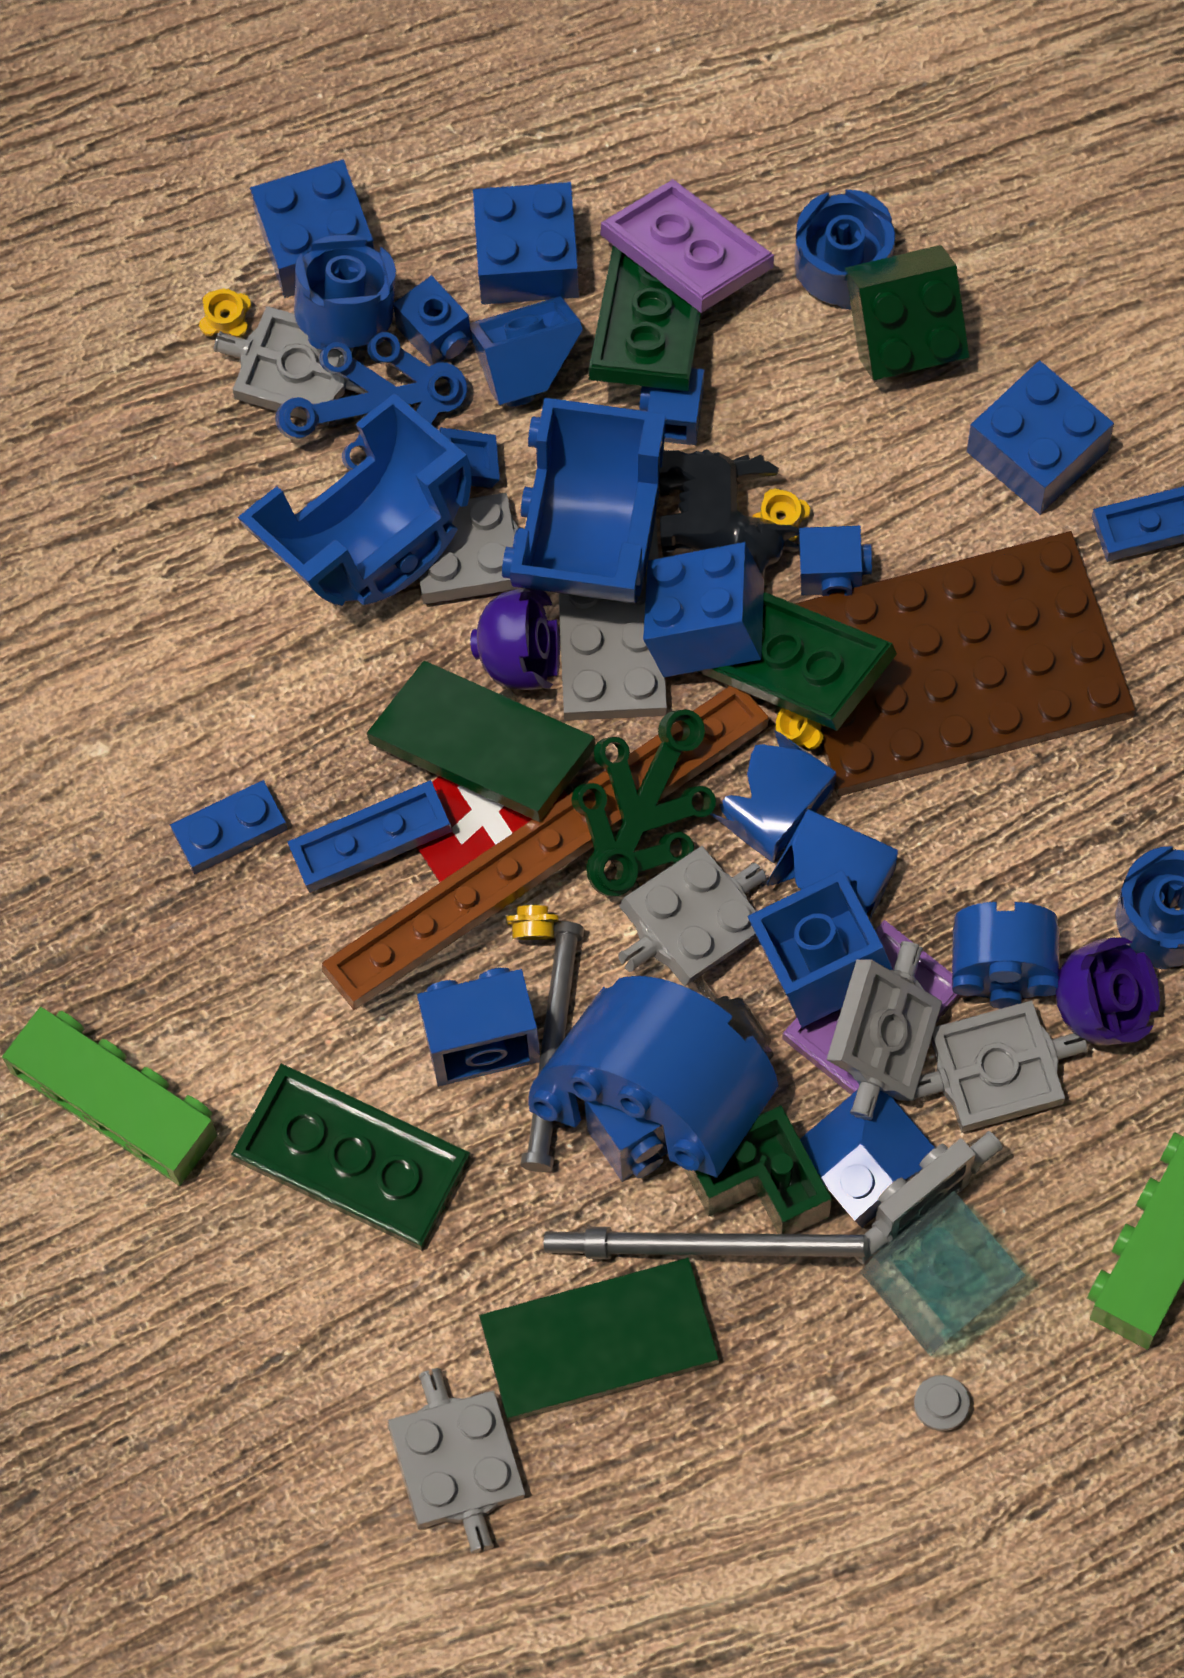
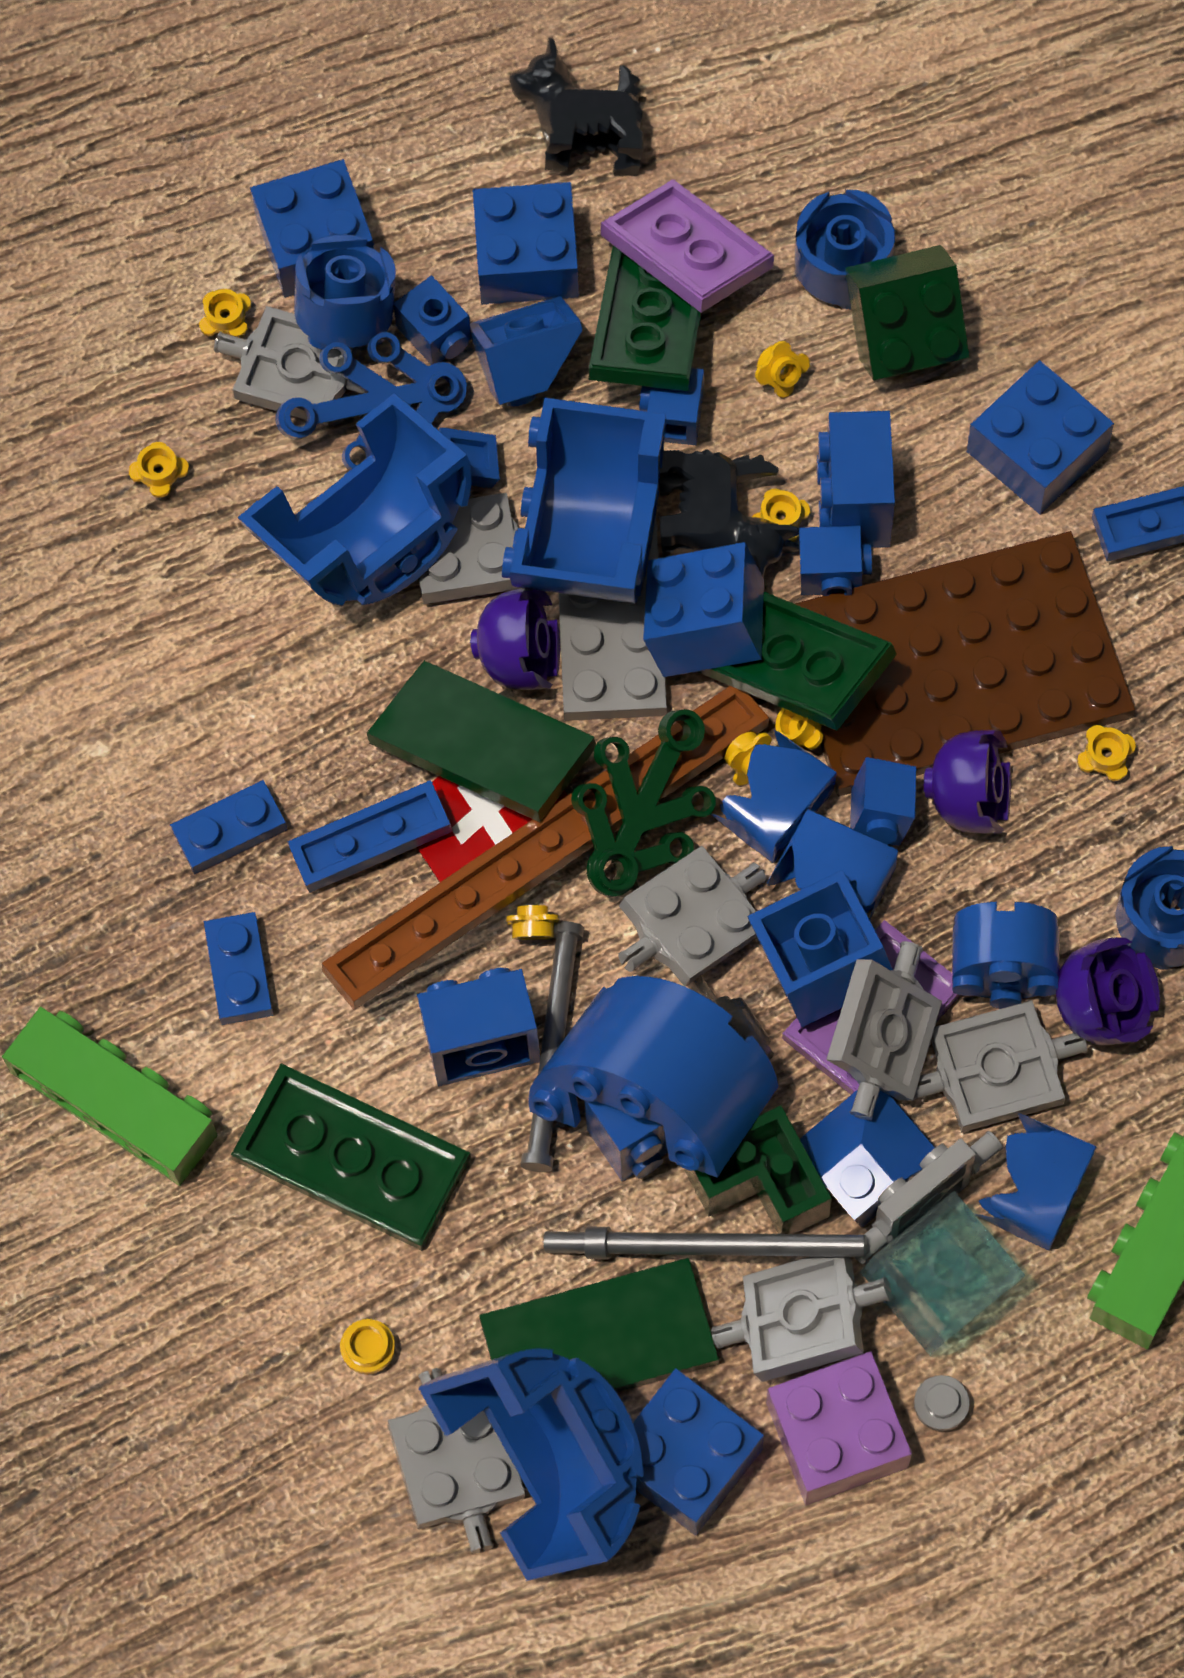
(153, 456): none -> yellow plate
(238, 968): none -> blue plate
(367, 1346): none -> yellow plate
(566, 1443): none -> blue cylinder
(582, 118): none -> black animal
(692, 1451): none -> blue brick
(740, 751): none -> yellow plate
(771, 363): none -> yellow plate
(802, 1315): none -> light grey plate
(838, 1428): none -> medium lavender brick
(857, 474): none -> blue brick
(883, 800): none -> blue brick
(970, 782): none -> dark purple cylinder
(1047, 1172): none -> blue piece
(1108, 738): none -> yellow plate

